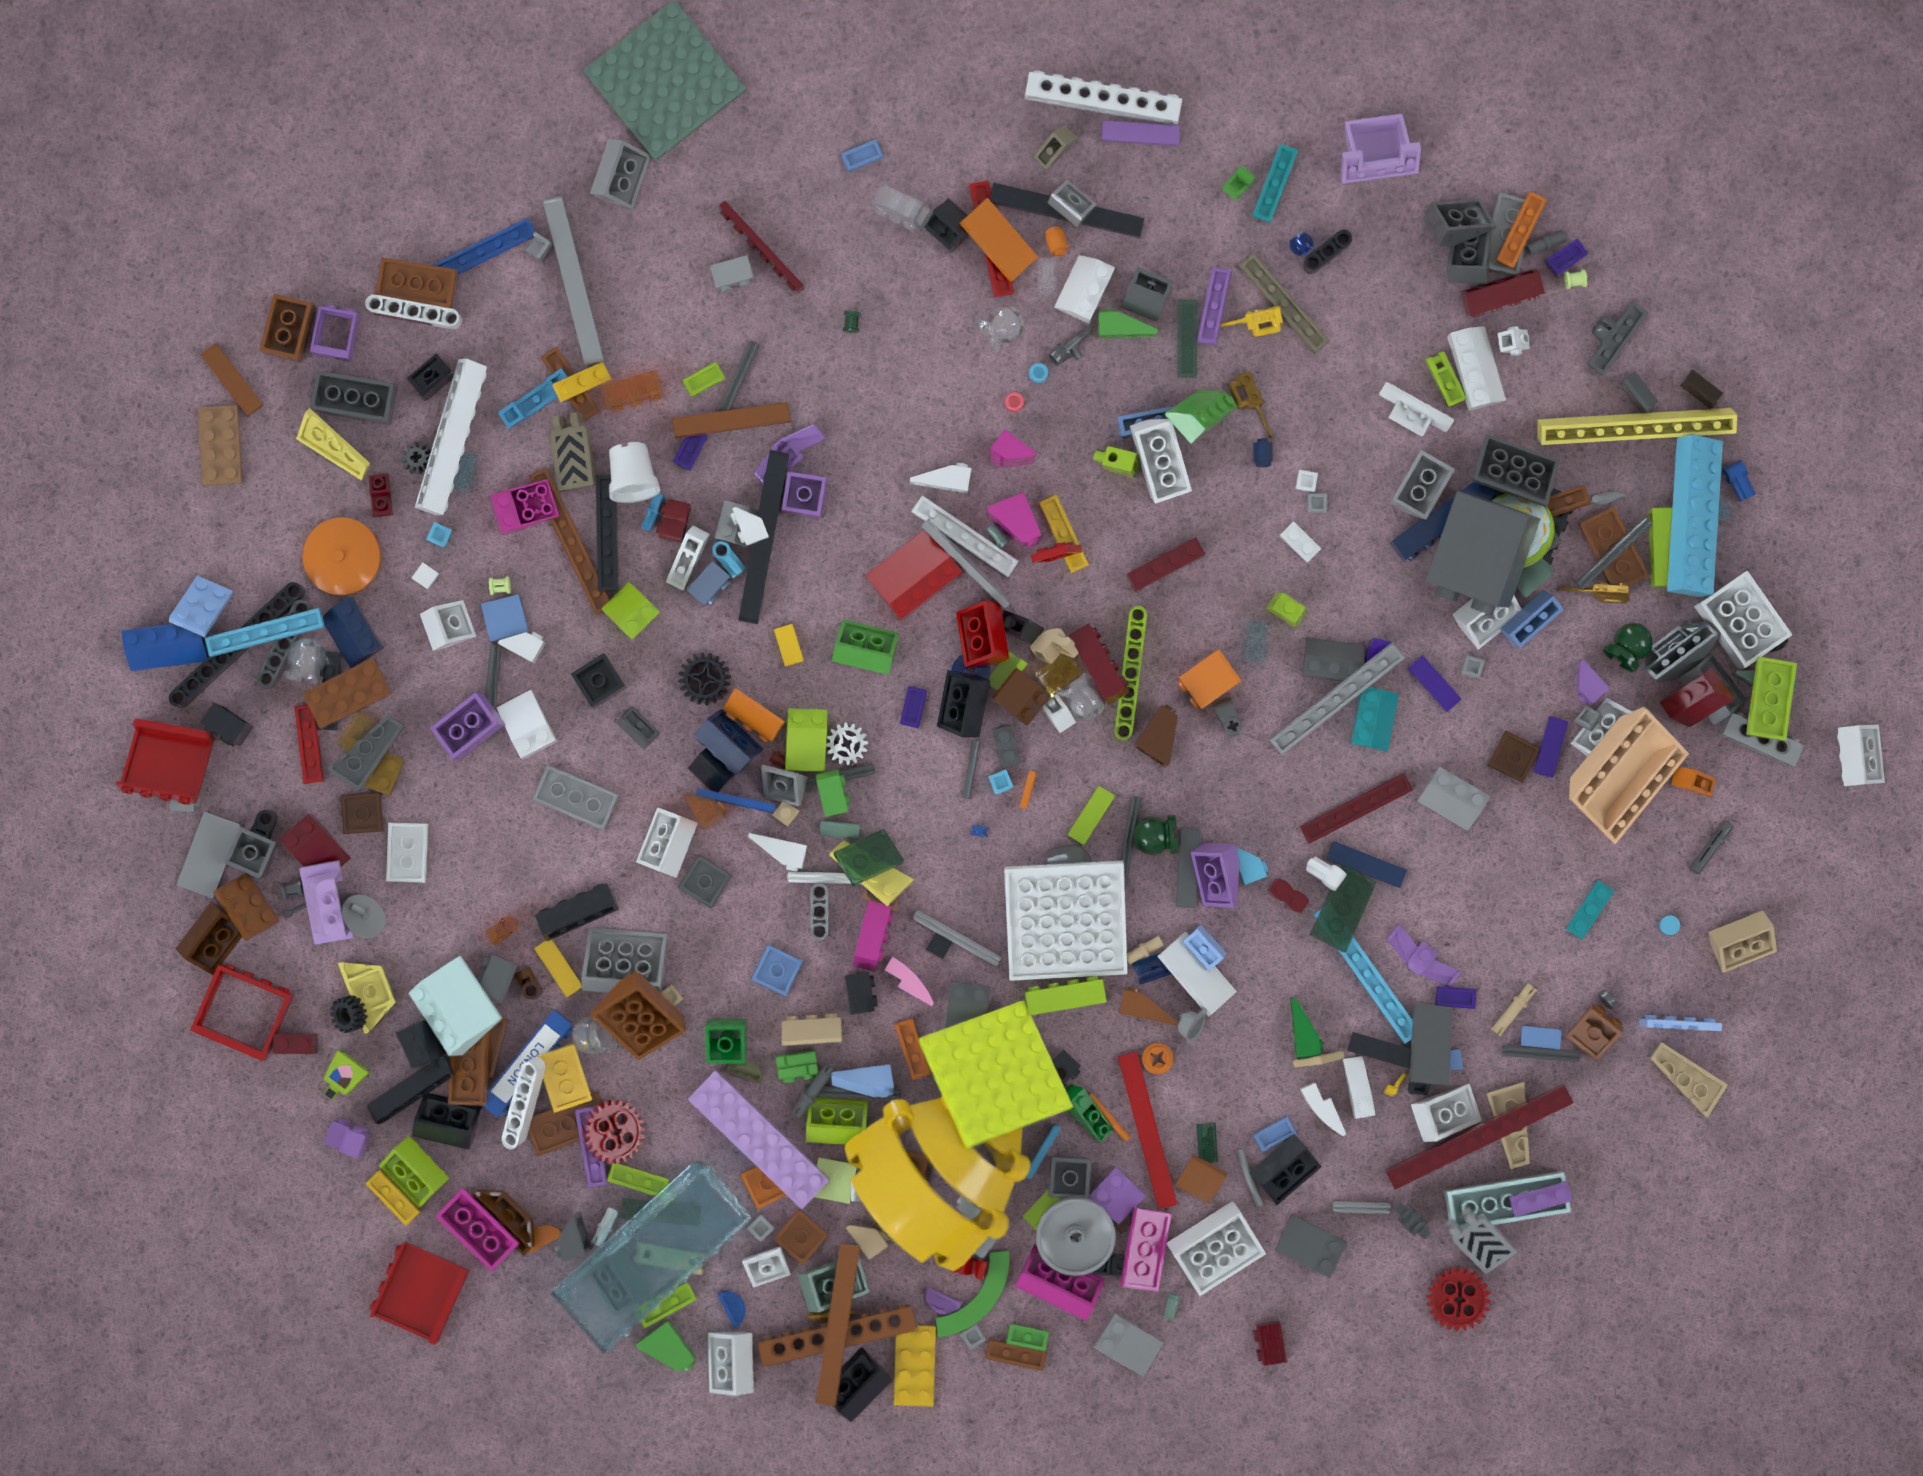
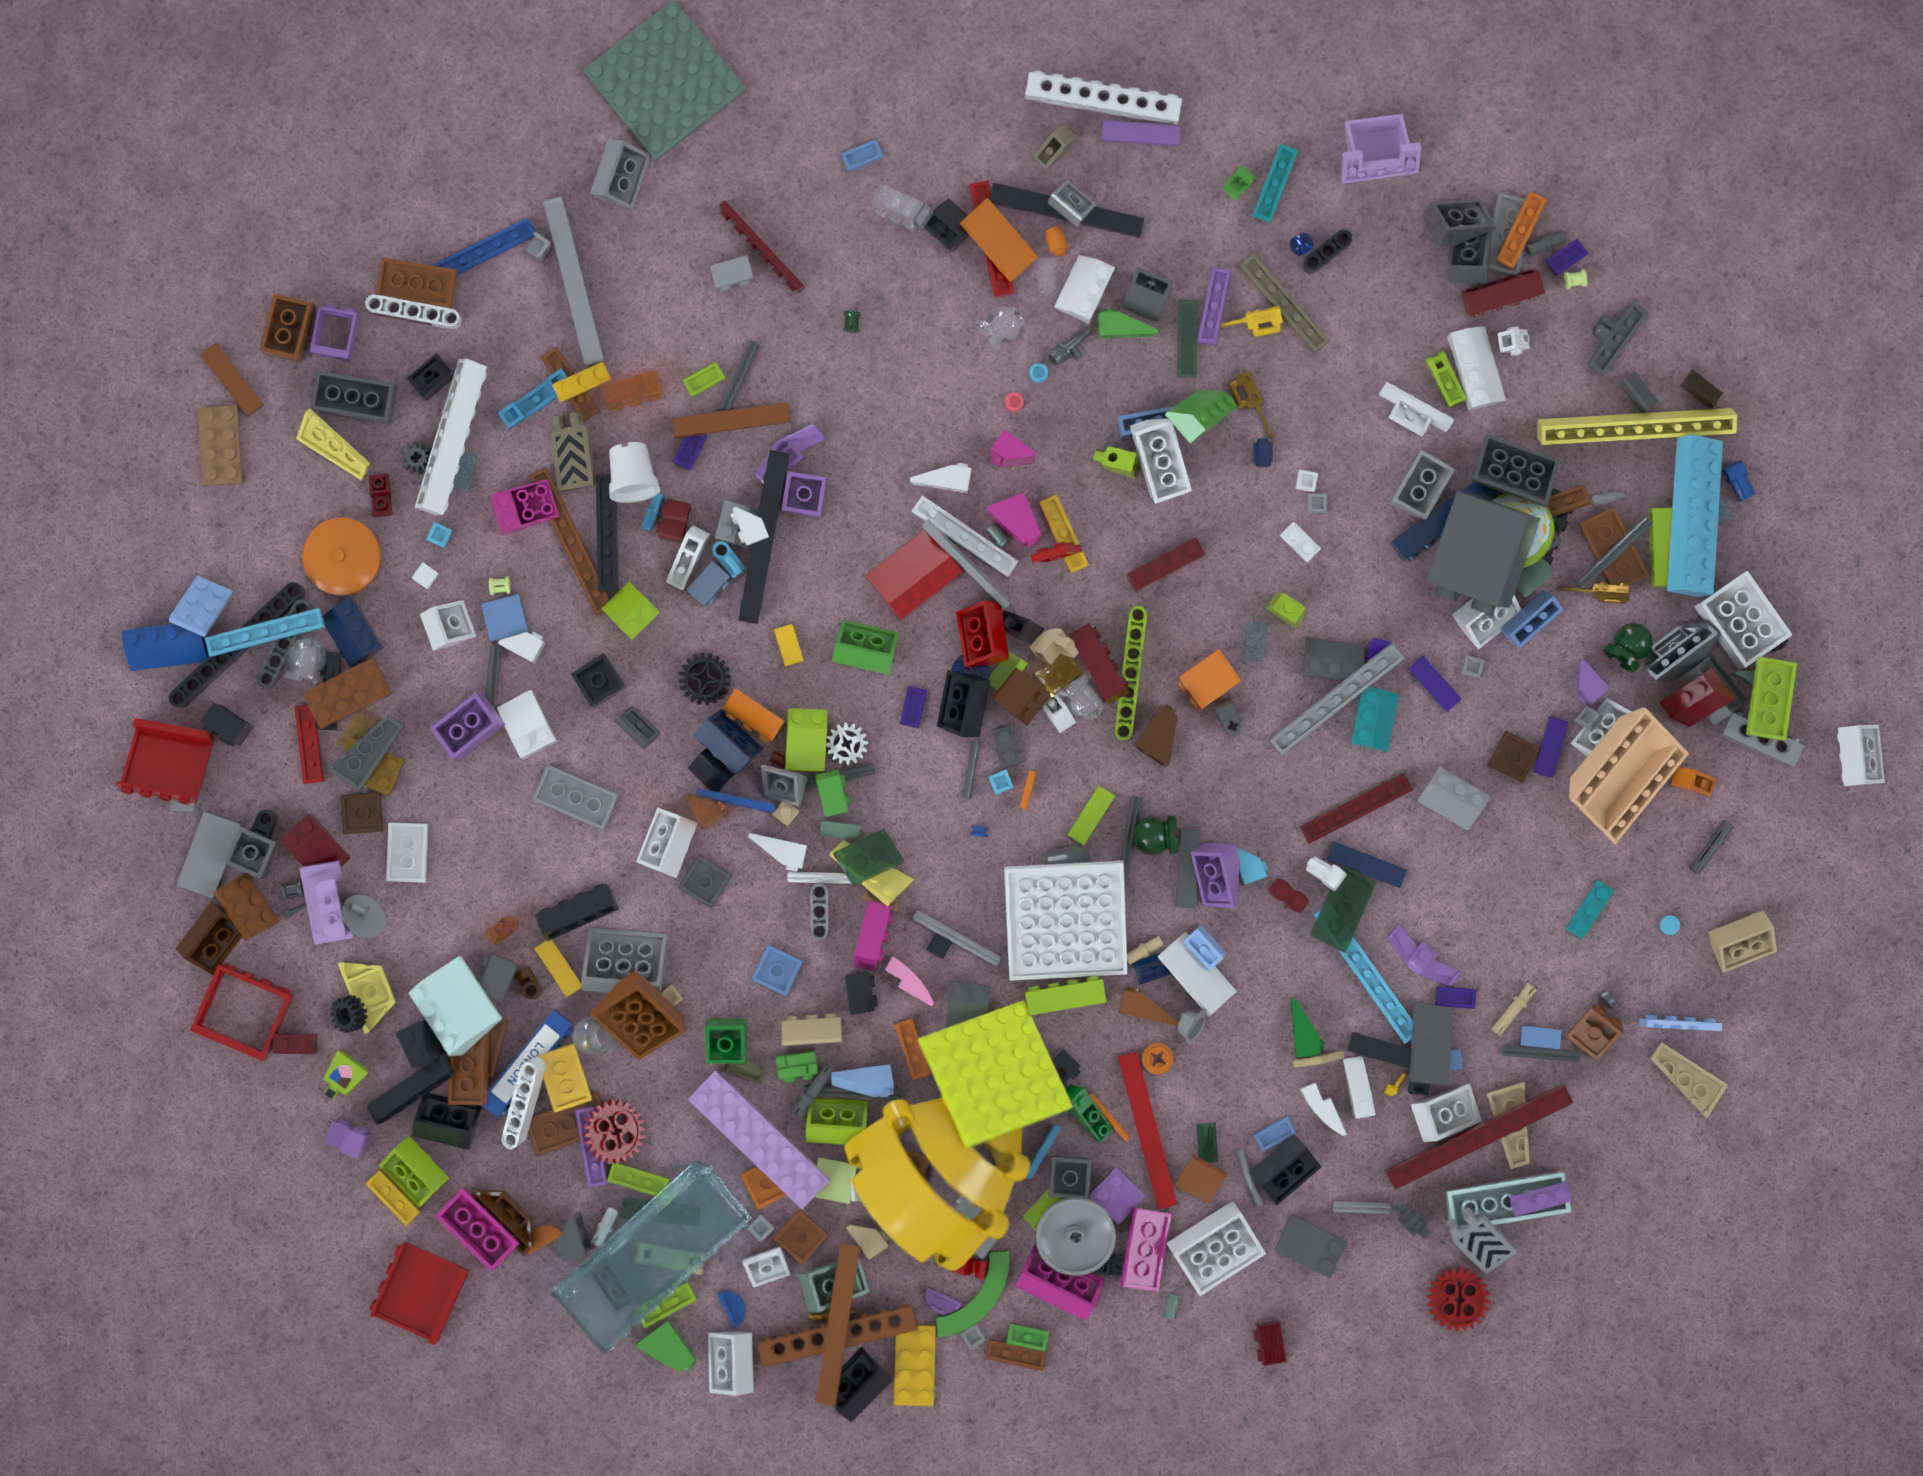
(1128, 1344): light grey slope -> none

